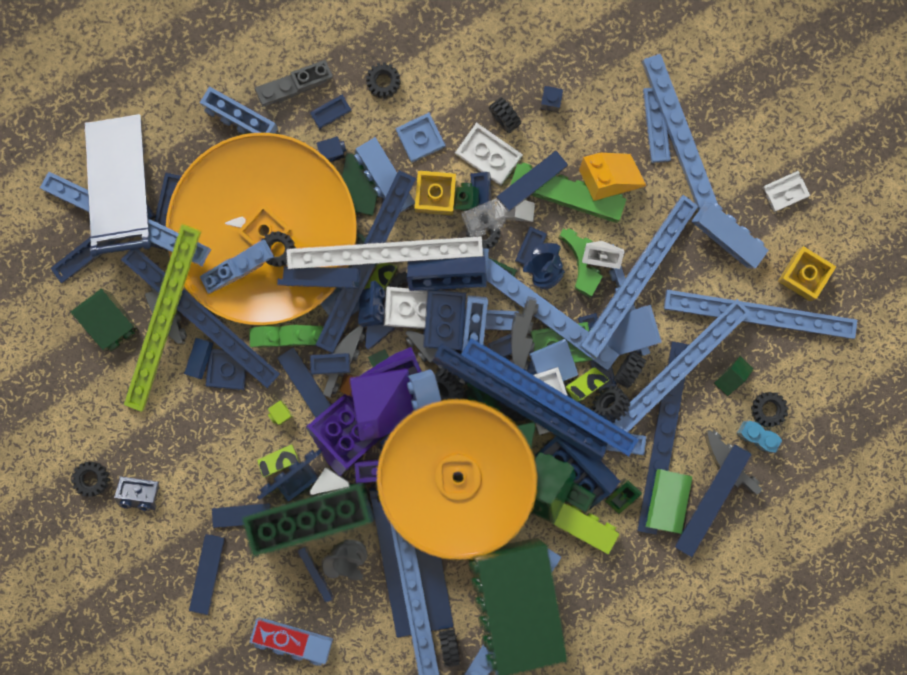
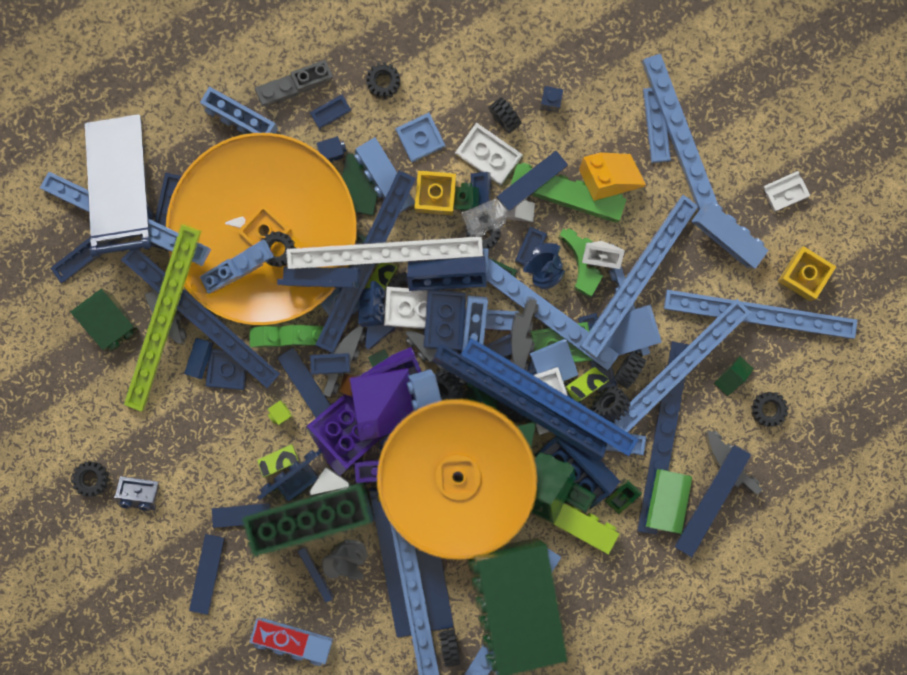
(755, 433): dark azure brick -> none

